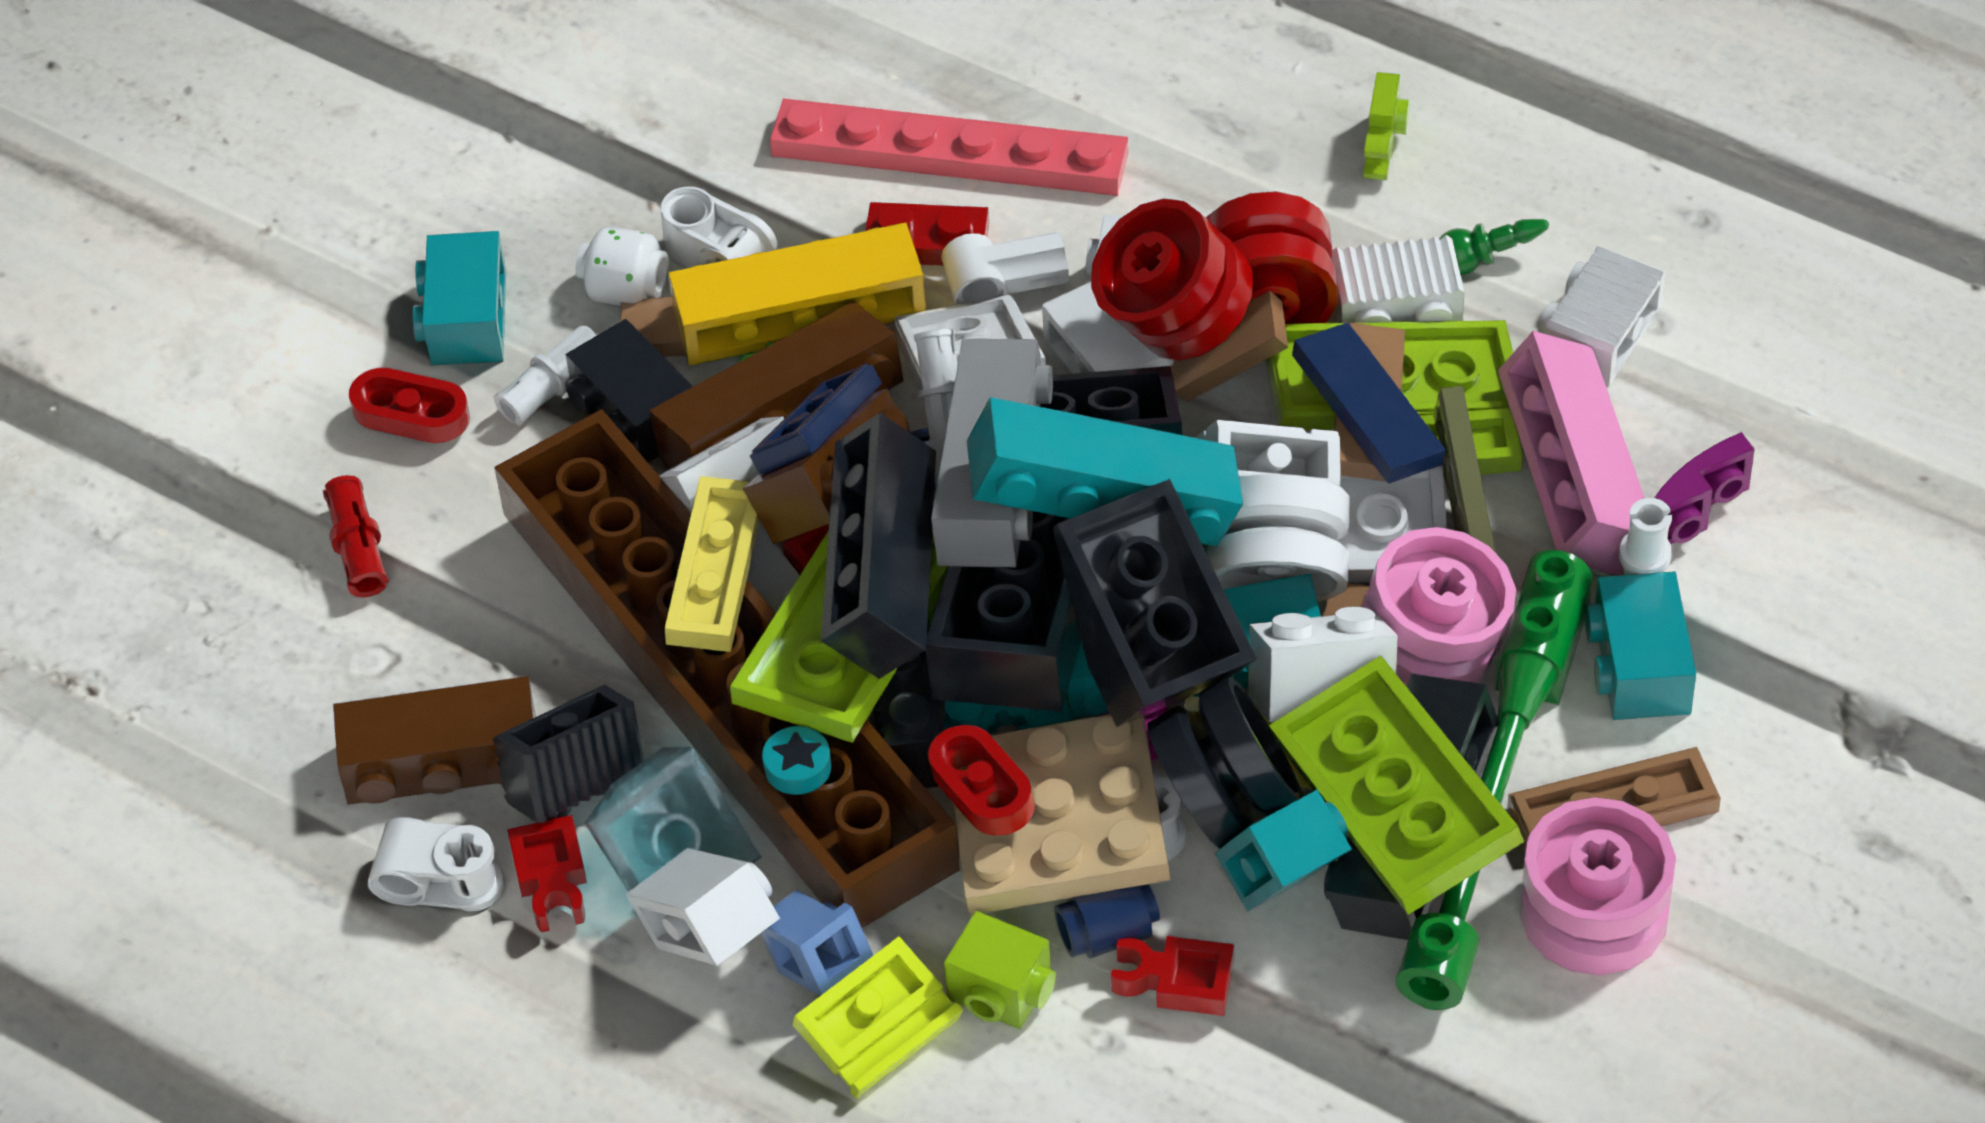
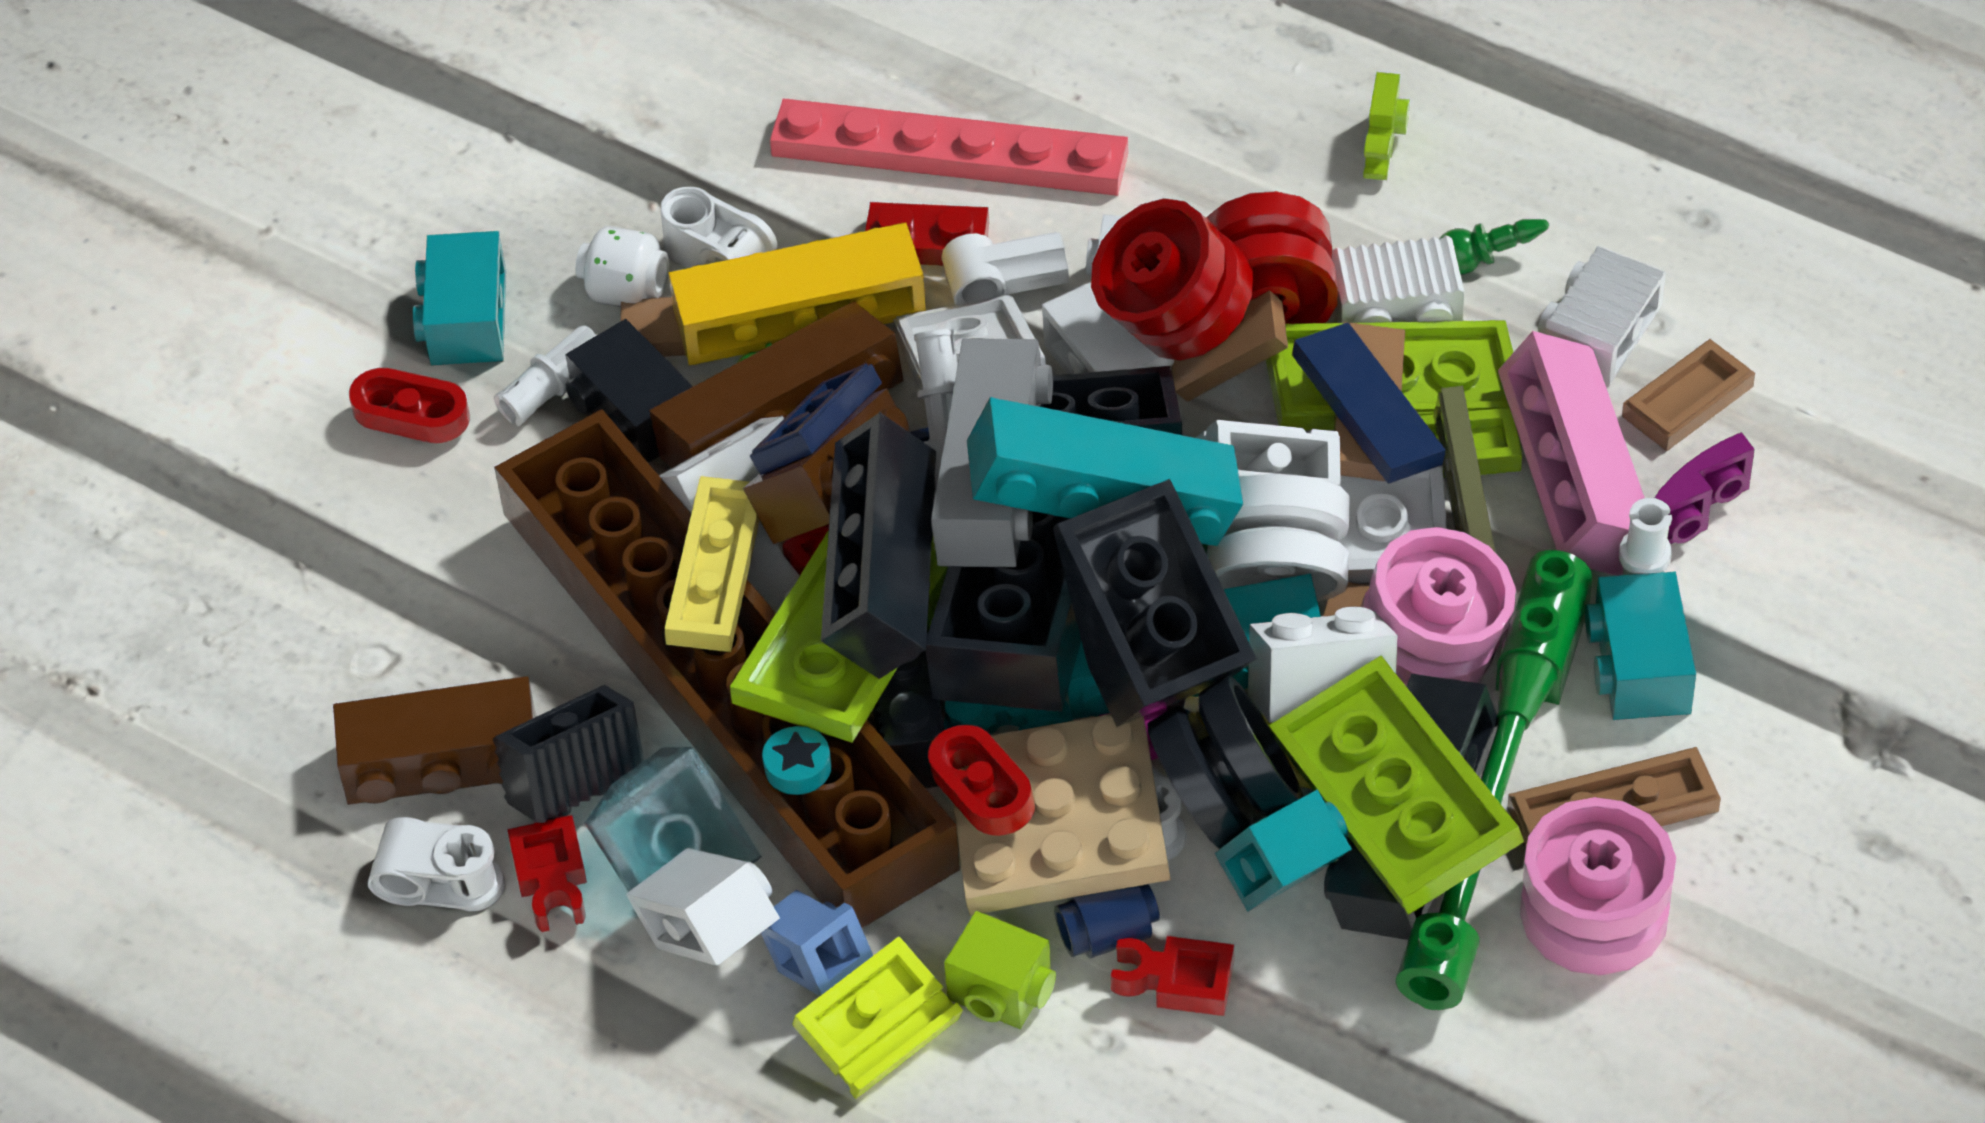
(355, 536): red pin -> none
(1688, 394): none -> medium nougat tile

